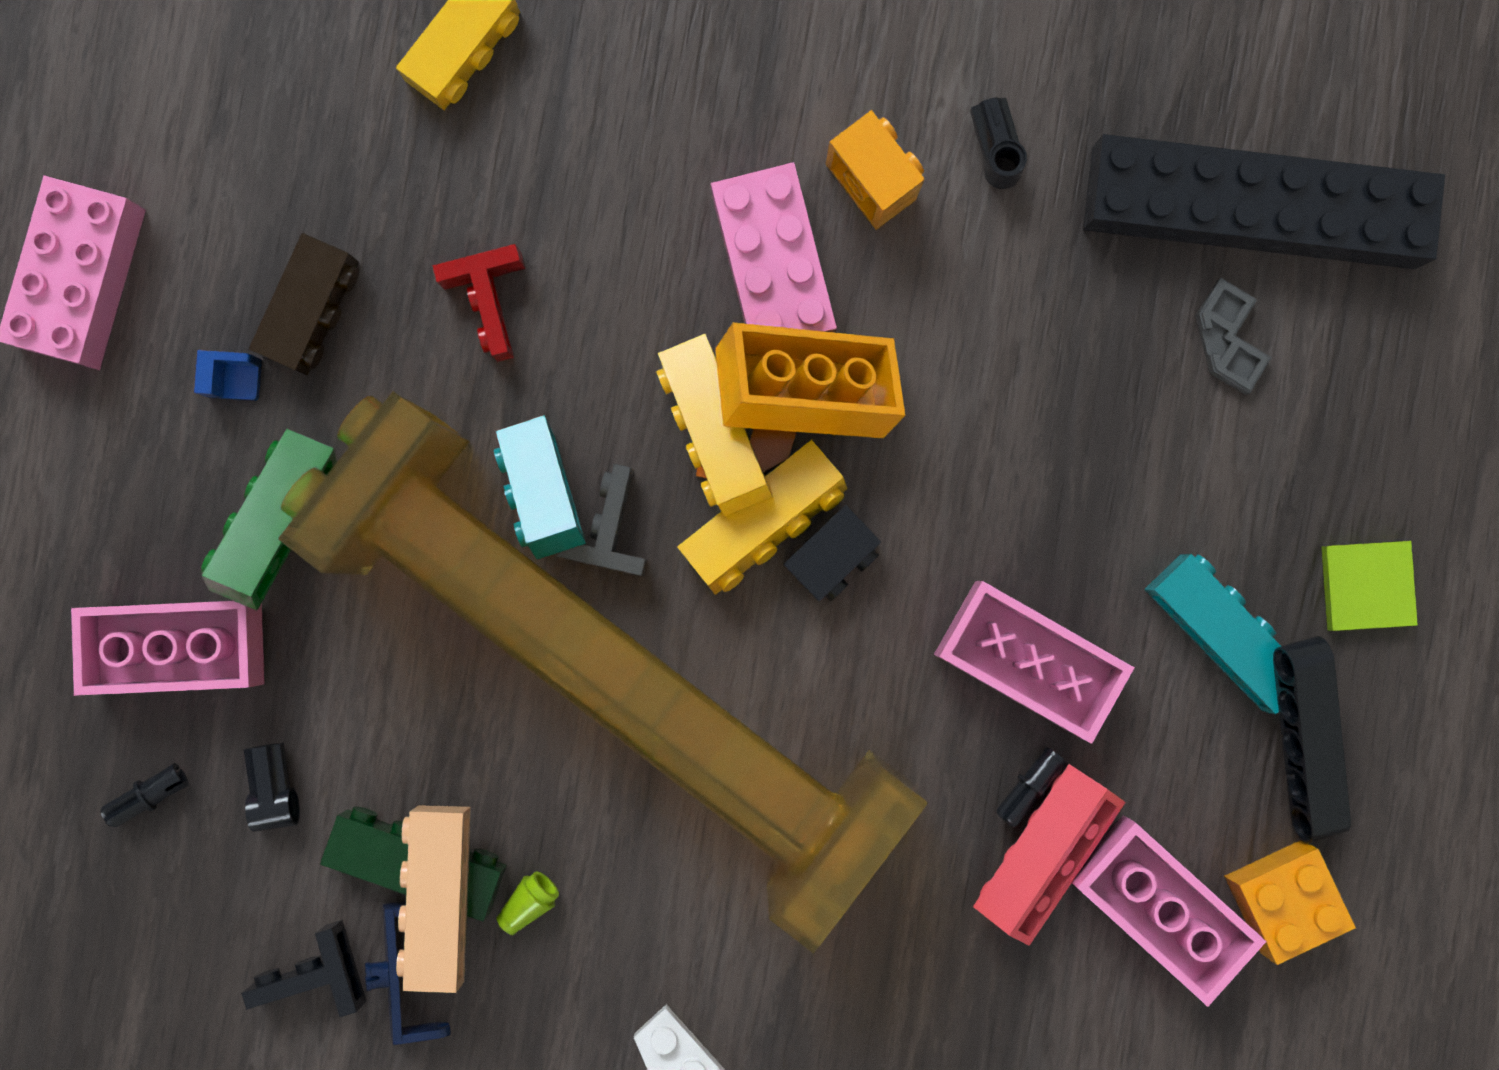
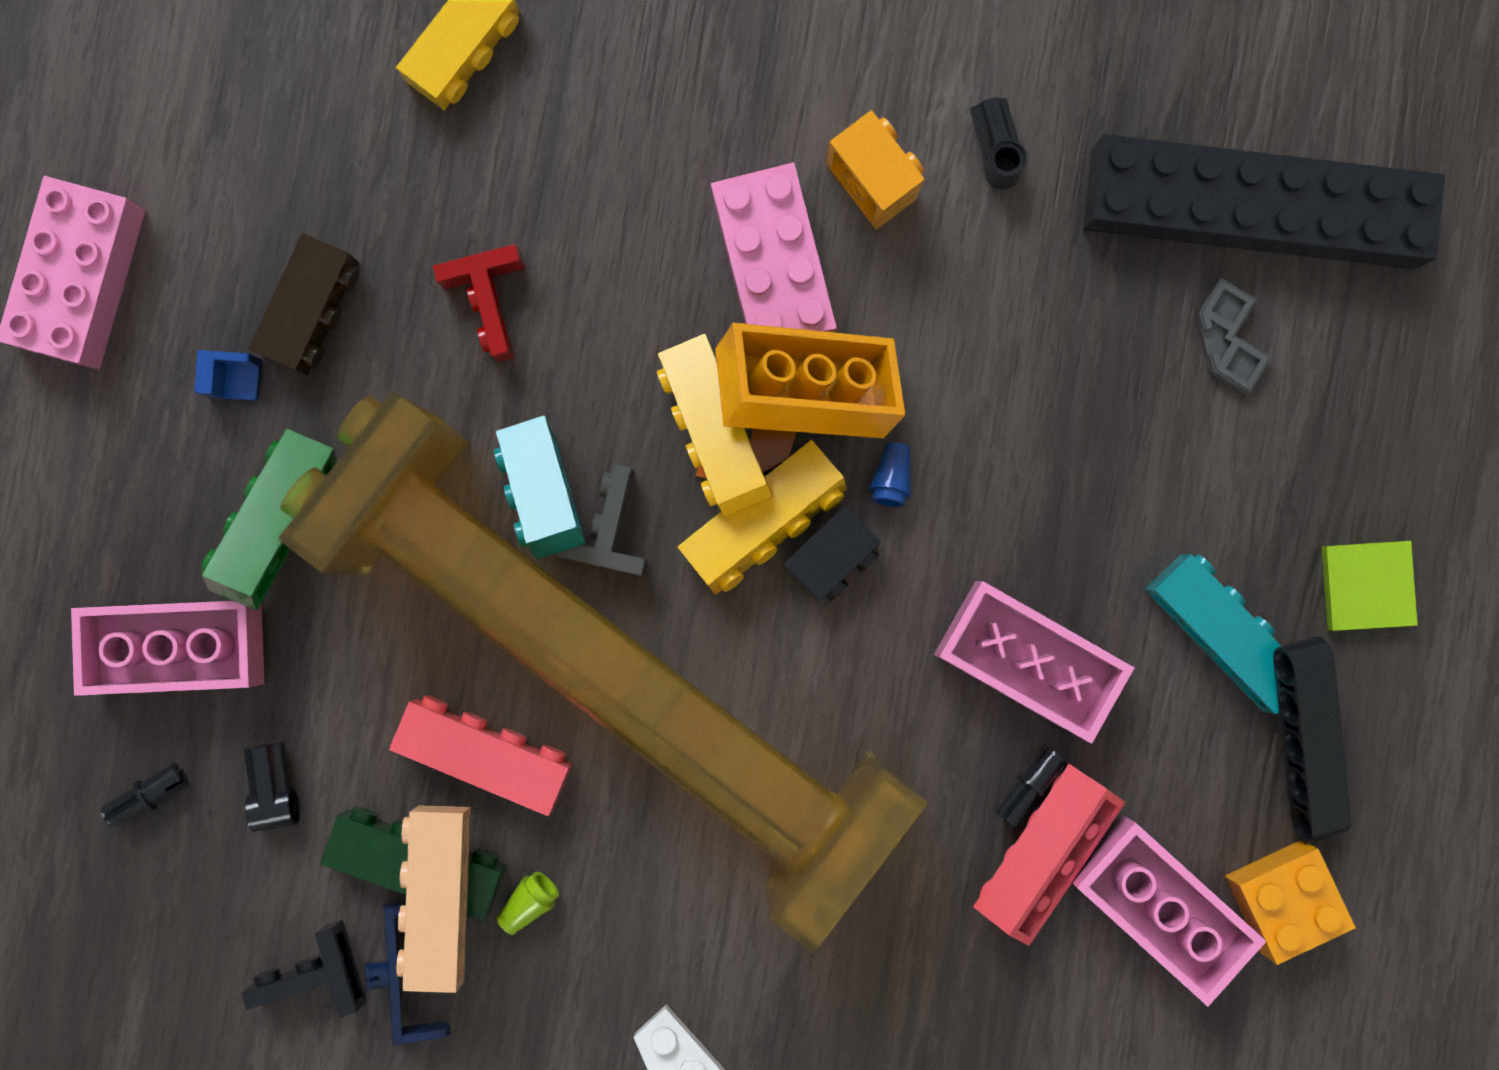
(481, 755): none -> coral brick
(892, 477): none -> blue cone

